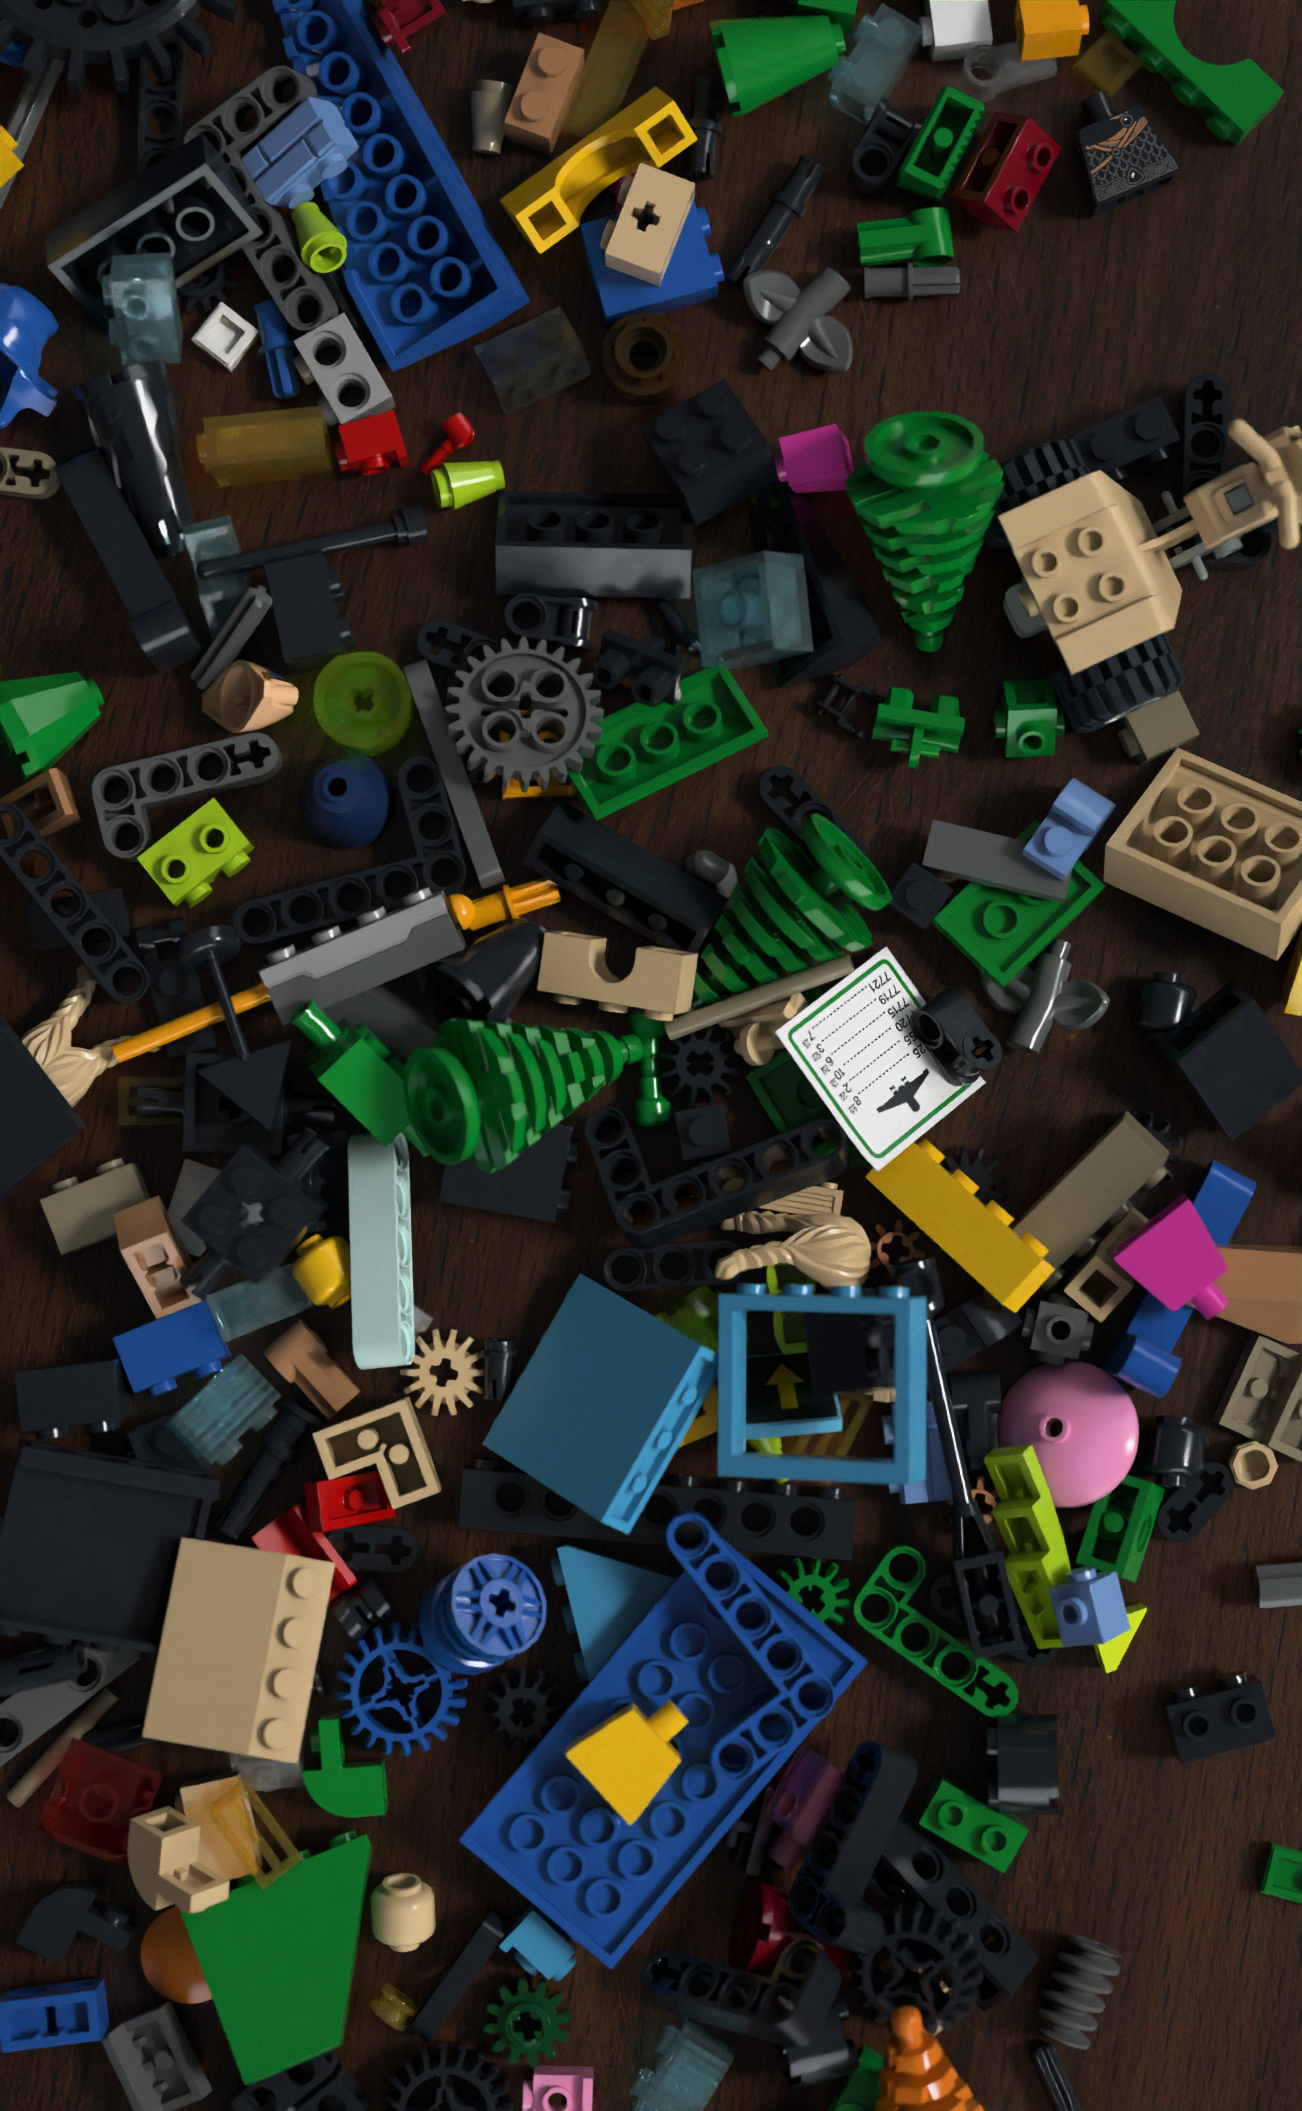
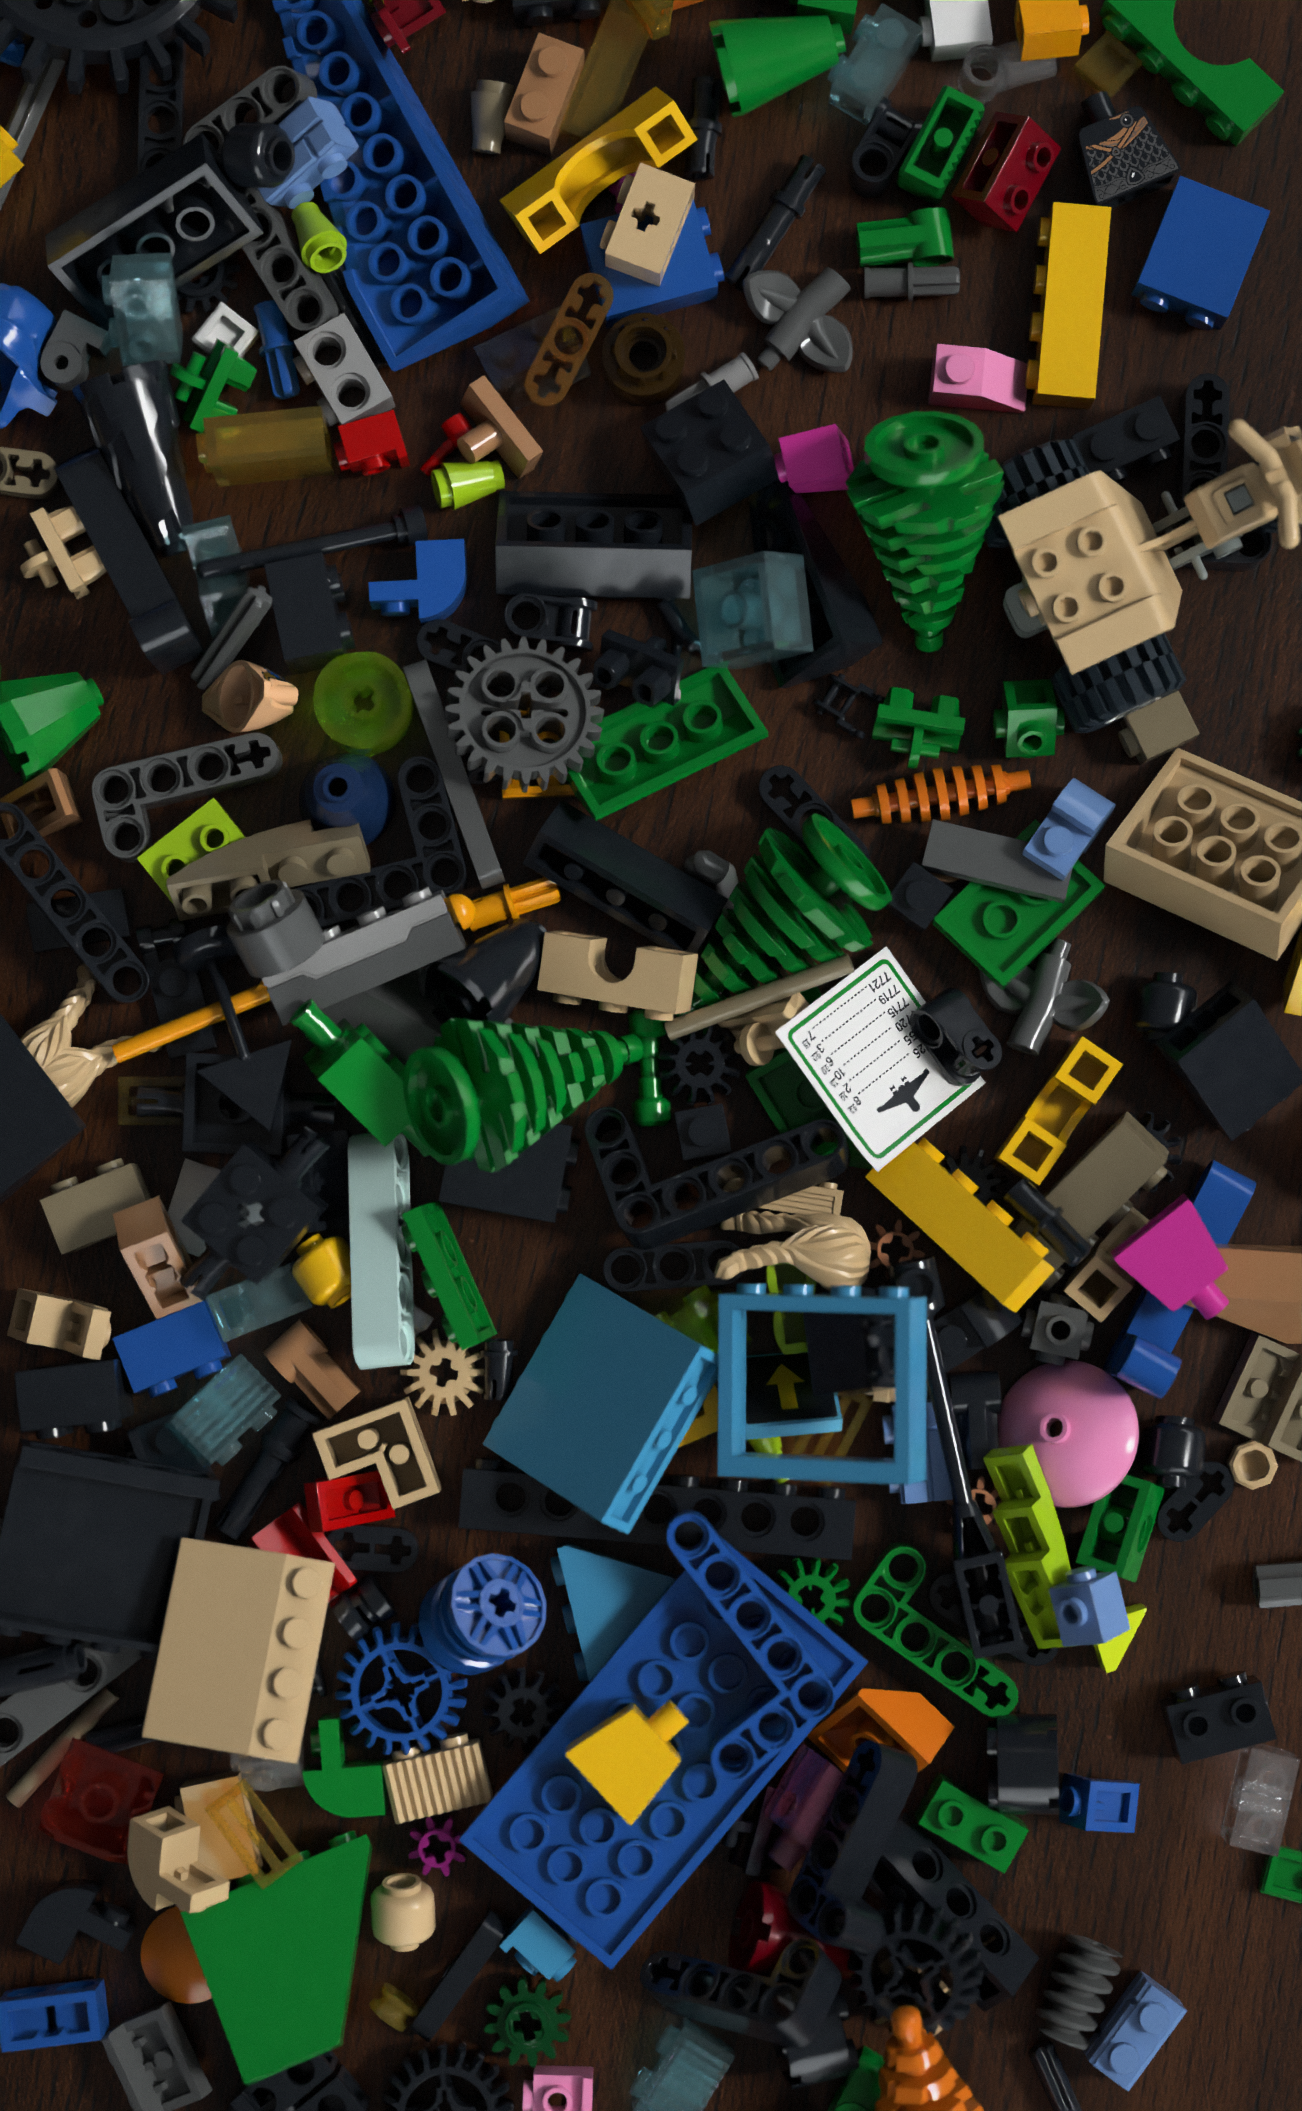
(60, 1323): none -> tan brick
(70, 349): none -> dark grey leg
(76, 569): none -> tan hips
(221, 367): none -> green hips
(257, 155): none -> black head
(273, 928): none -> dark grey piece
(284, 853): none -> dark tan slope
(431, 1857): none -> magenta gear
(437, 1779): none -> tan brick
(438, 587): none -> blue brick
(447, 1275): none -> green plate
(496, 430): none -> medium nougat tile
(596, 313): none -> clear orange beam
(736, 374): none -> light grey axle
(885, 1717): none -> orange slope
(941, 794): none -> orange piece
(977, 379): none -> bright pink slope
(1048, 1222): none -> black axle
(1057, 1110): none -> yellow arch
(1070, 305): none -> yellow brick
(1098, 1803): none -> blue bracket
(1134, 2030): none -> medium blue brick
(1200, 254): none -> blue brick
(1260, 1798): none -> clear brick

